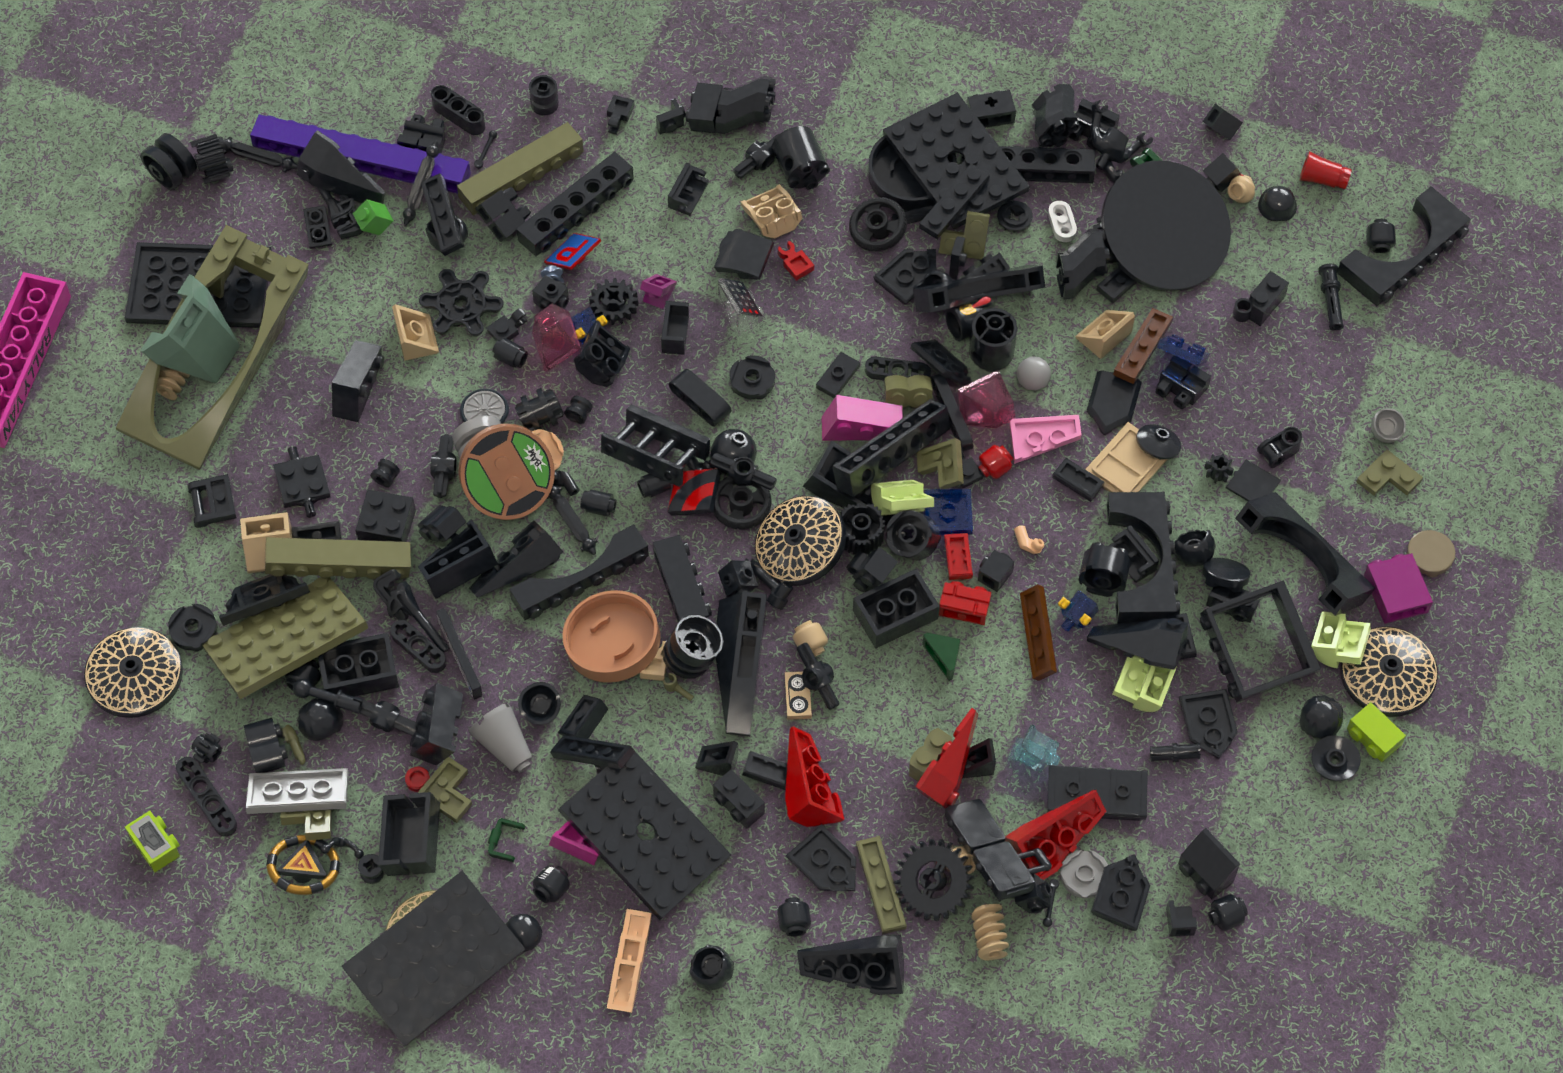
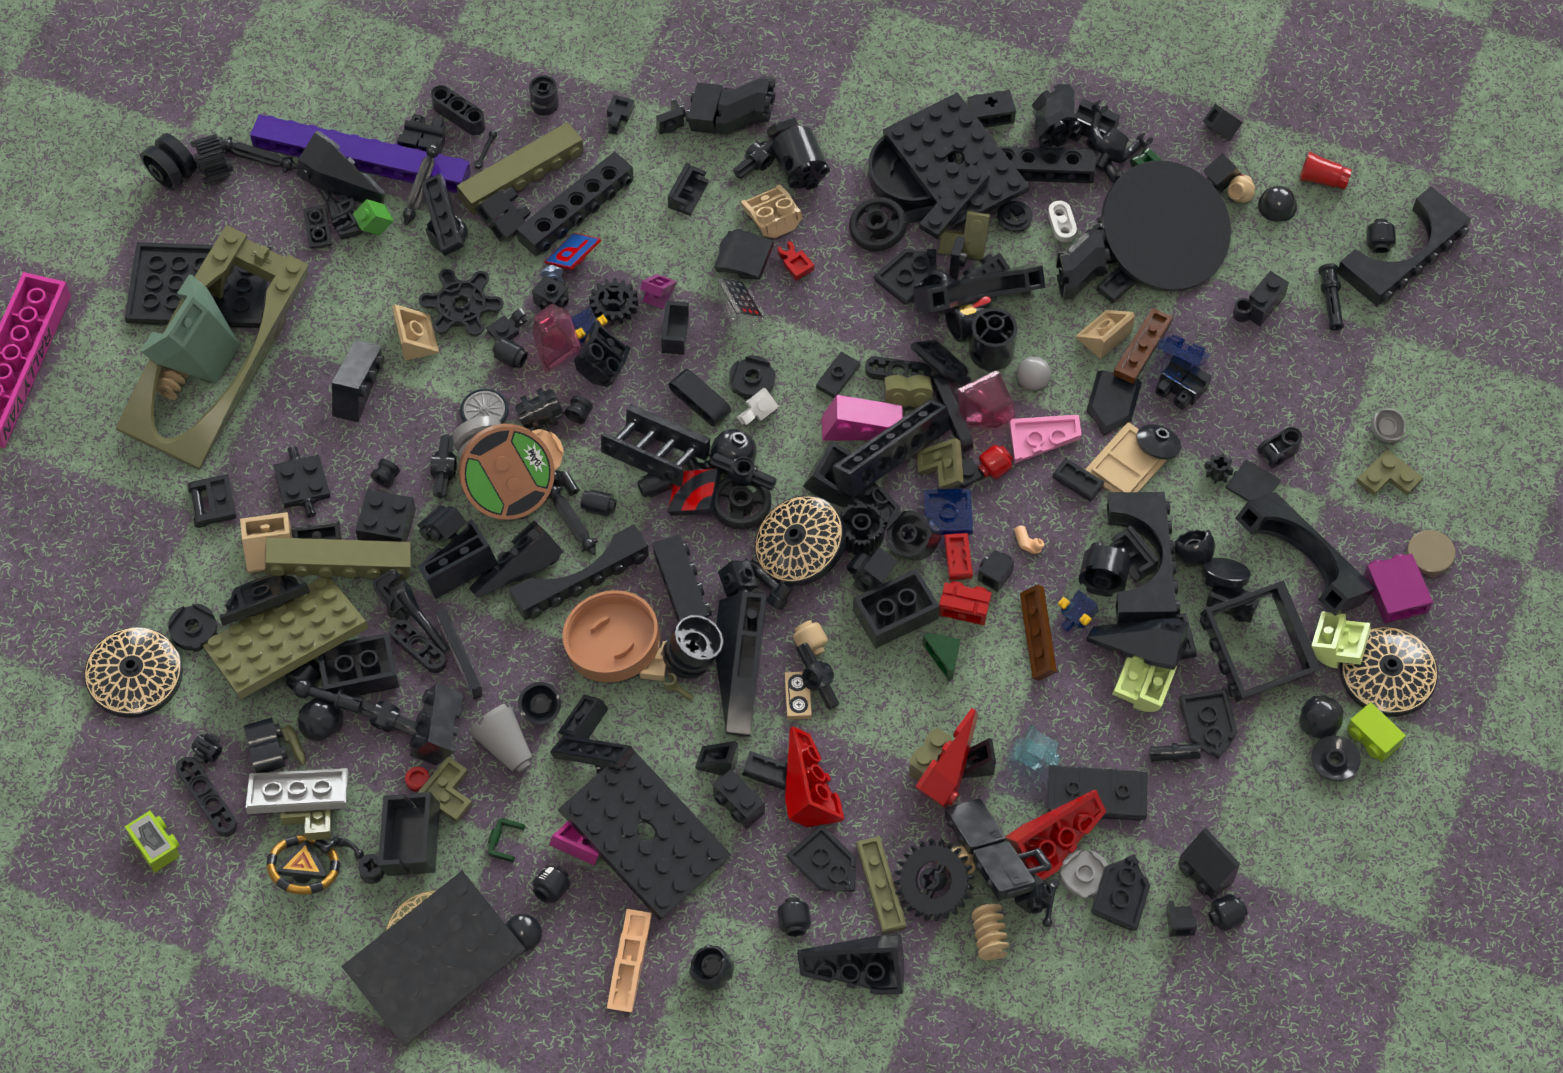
(759, 405): none -> white plate
(781, 126): none -> black tile
(900, 496): yellowish green brick -> none

